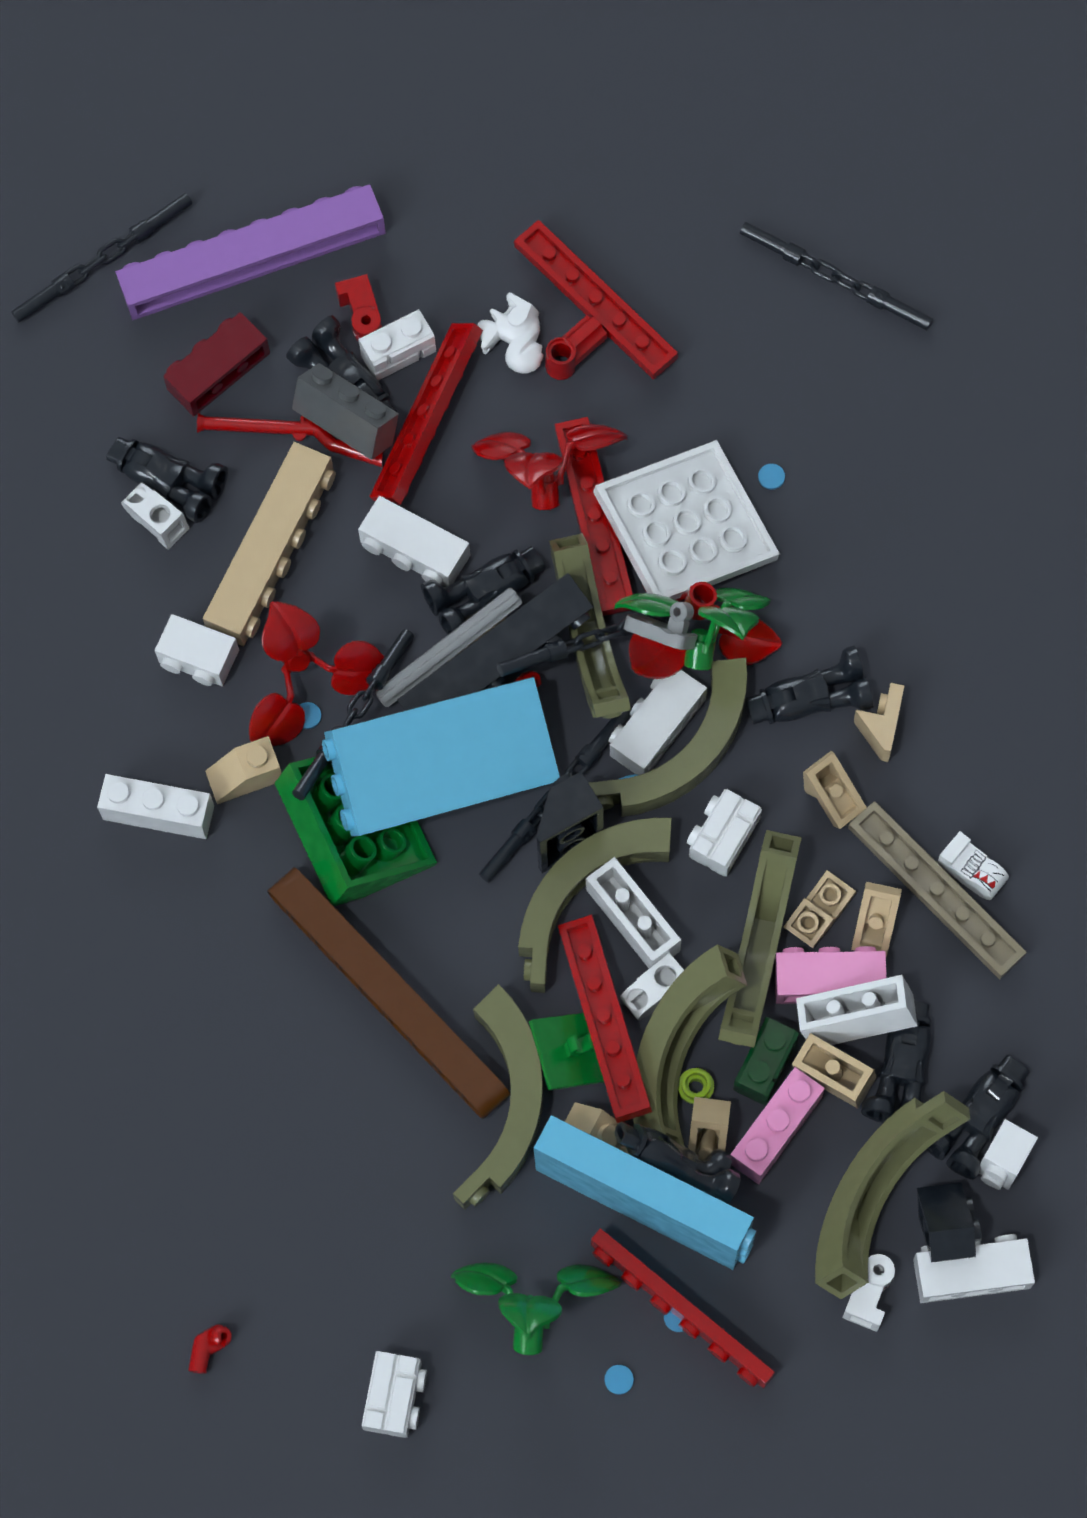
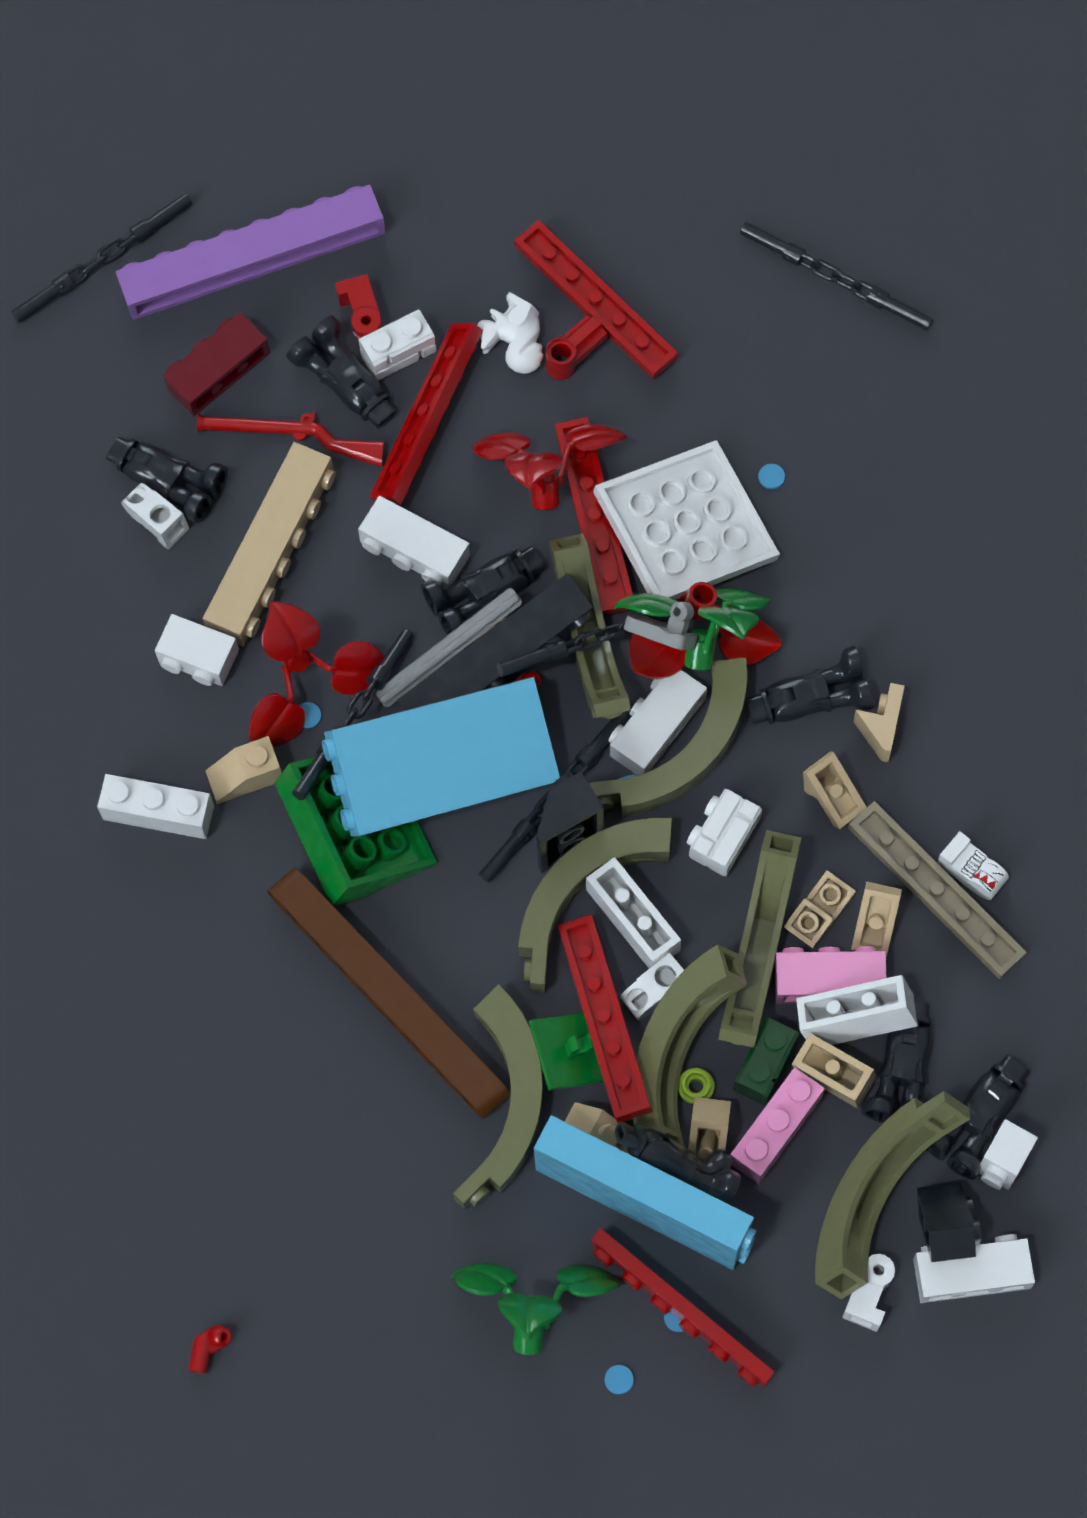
(345, 411): dark grey brick -> none
(393, 1394): white brick -> none

